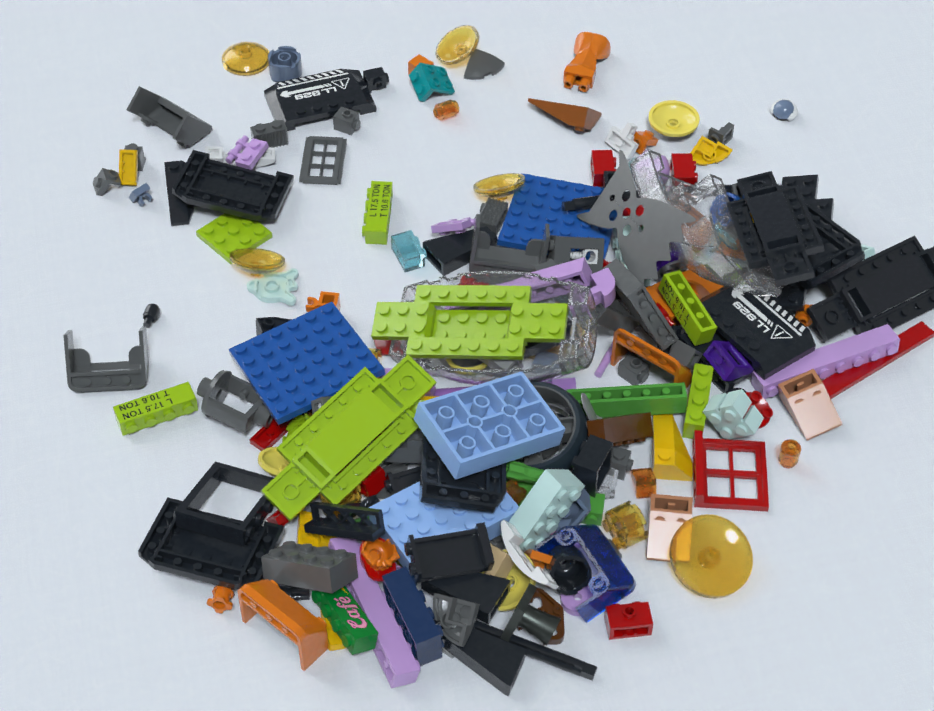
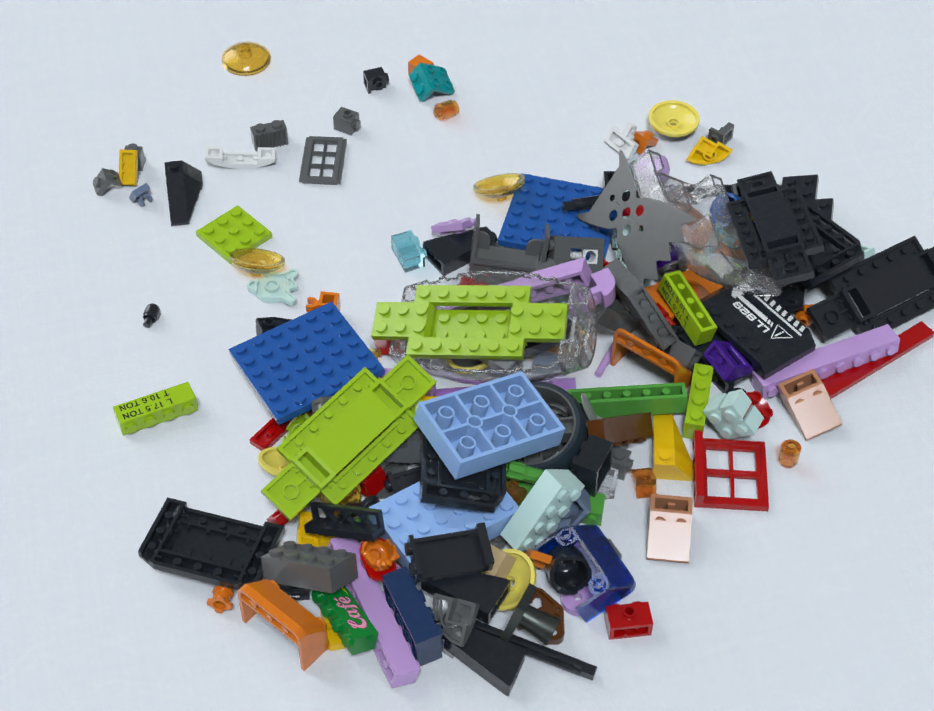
(103, 376): dark grey windscreen -> none
(168, 116): dark grey windscreen -> none
(189, 519): black window -> none
(215, 392): dark grey piece -> none
(231, 188): black slope -> none
(251, 152): lavender plate -> none
(284, 64): sand blue brick -> none
(318, 96): black slope -> none
(378, 212): lime brick -> none
(457, 45): clear yellow dish -> none
(482, 64): dark grey brick -> none
(493, 214): dark grey brick -> none
(512, 540): white slope -> none
(573, 115): dark orange wedge -> none
(582, 68): orange hips -> none
(601, 161): red brick -> none
(625, 525): clear yellow brick -> none
(633, 369): dark grey brick -> none
(683, 167): red brick -> none
(711, 556): clear yellow dish -> none
(784, 109): sand blue hair -> none

